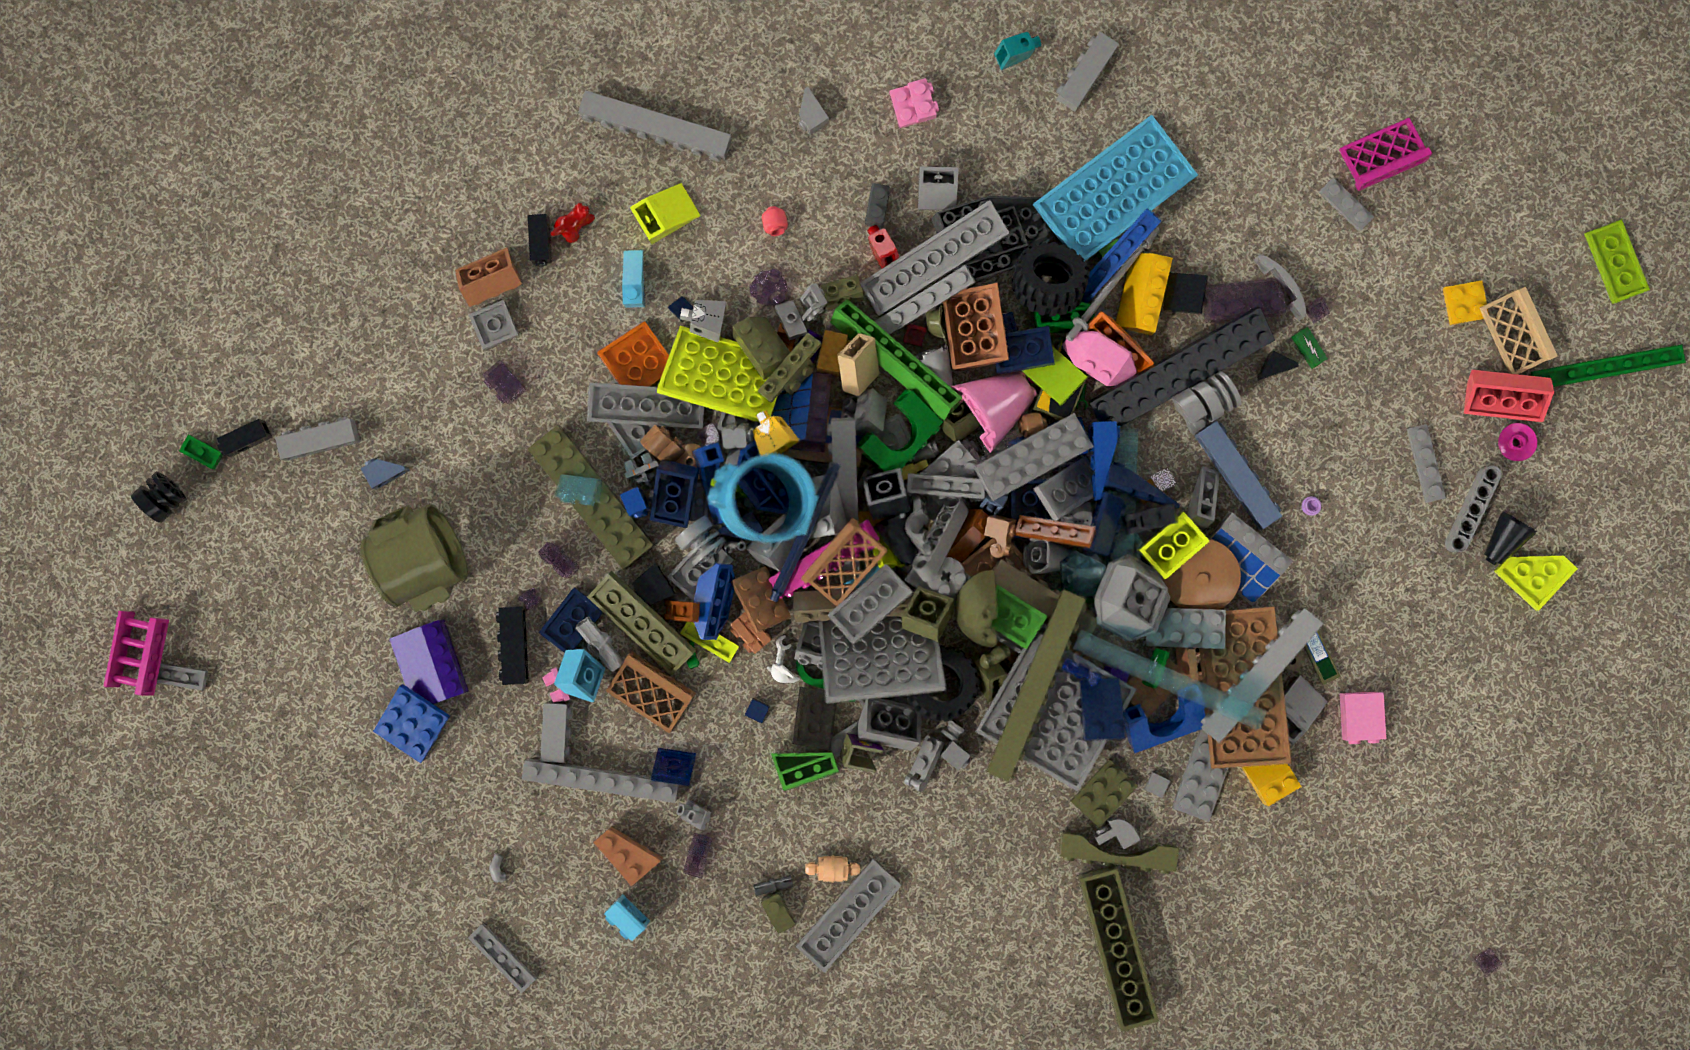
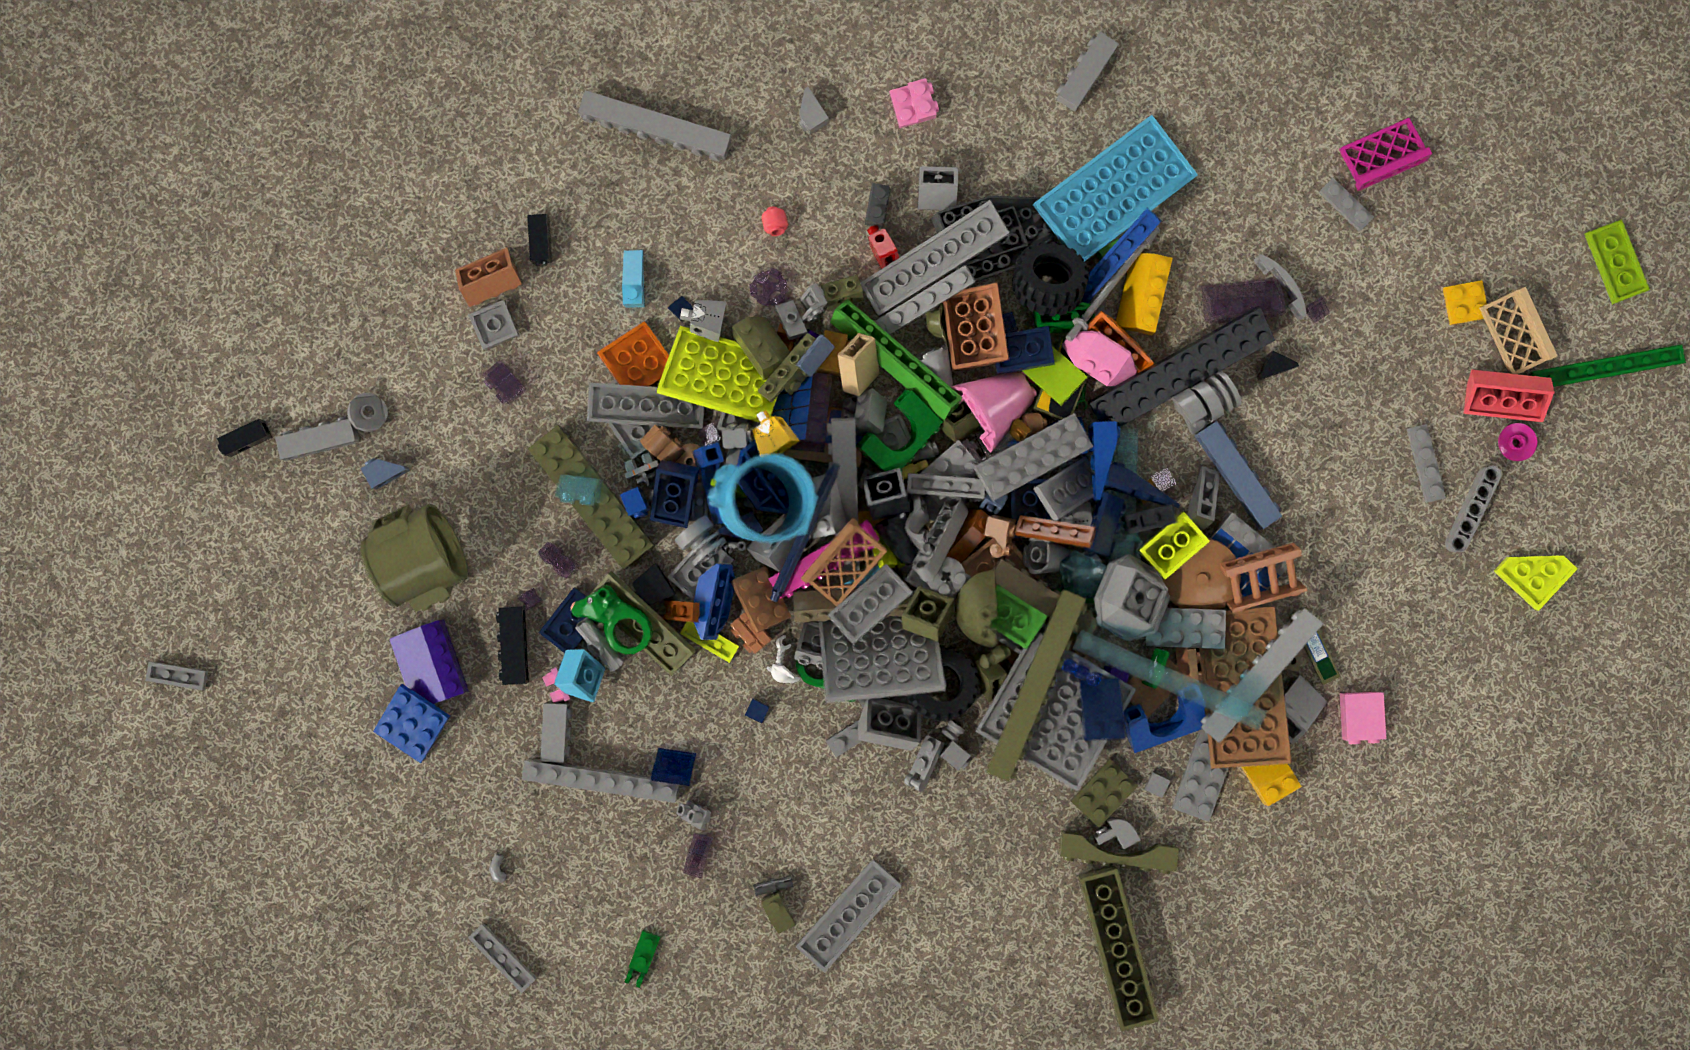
(151, 656): dark pink fence -> none
(158, 497): black wheel -> none
(201, 452): green plate -> none
(361, 421): none -> light grey plate
(570, 224): red animal -> none
(609, 609): none -> green animal
(626, 918): medium azure slope -> none
(627, 855): nougat wedge -> none
(643, 956): none -> green hinge
(655, 676): medium nougat fence -> none
(665, 212): neon yellow slope -> none
(693, 662): green hand -> none
(803, 768): bright green wedge -> none
(814, 719): clear smoke plate -> none
(815, 355): none -> sand blue slope
(832, 868): light nougat piece -> none
(858, 762): olive piece -> none
(914, 335): dark red plate -> none
(1016, 49): teal torso -> none
(1019, 430): none -> pearl gold plate
(1185, 293): black tile -> none
(1258, 560): none -> nougat fence
(1309, 348): green slope -> none
(1311, 505): lavender plate -> none
(1488, 962): slope -> none
(1507, 538): black cone -> none

